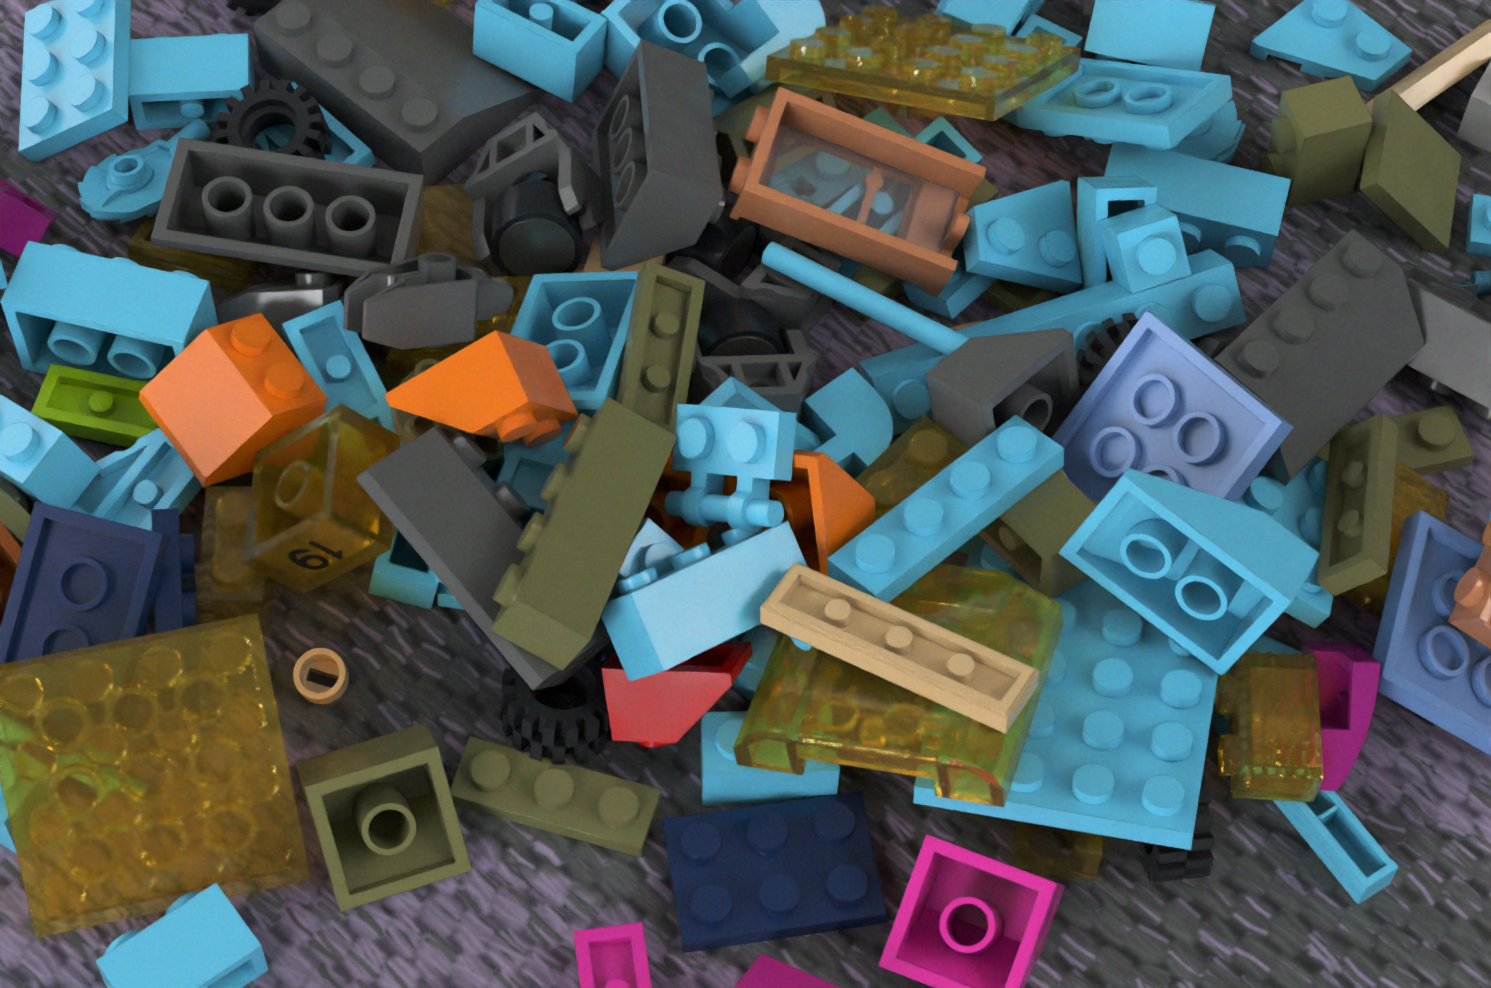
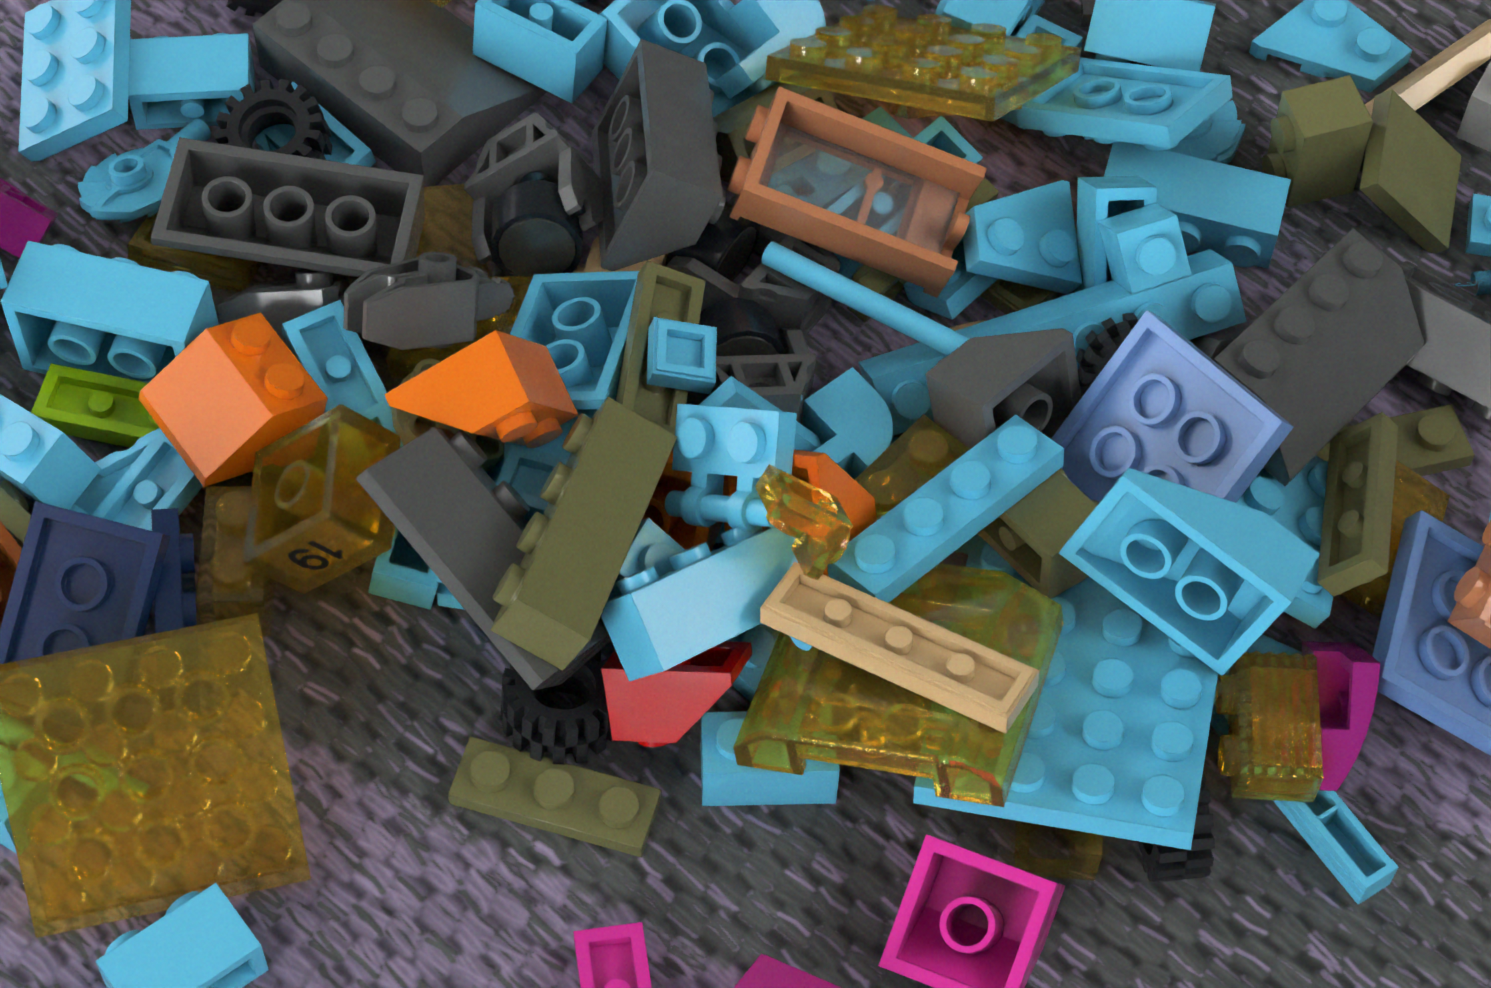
(325, 663): tan hinge -> none
(383, 816): olive slope -> none
(681, 355): none -> medium azure tile
(773, 871): dark blue plate -> none
(807, 515): none -> clear yellow bracket

